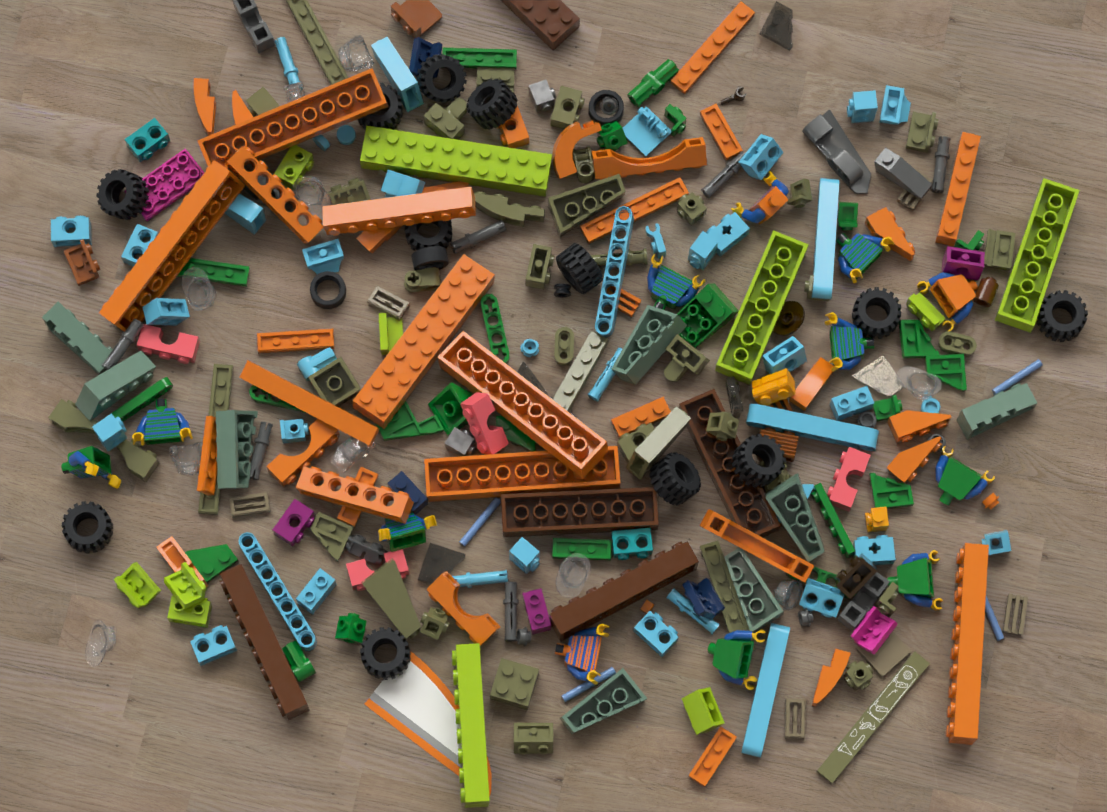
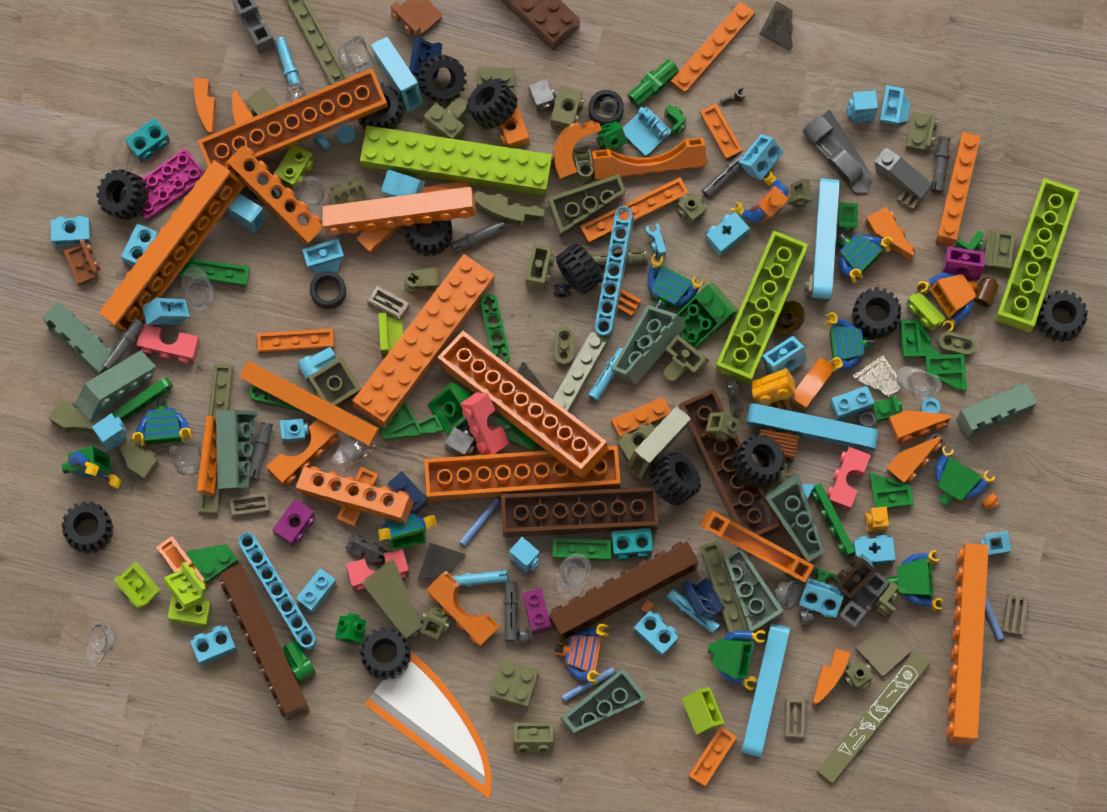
(332, 534): olive wing -> none
(430, 258): black tyre -> none
(472, 725): lime brick -> none
(483, 57): green plate -> none
(530, 343): medium azure plate -> none
(702, 251): medium azure brick -> none
(873, 630): dark pink bracket -> none
(1017, 377): medium blue bar -> none

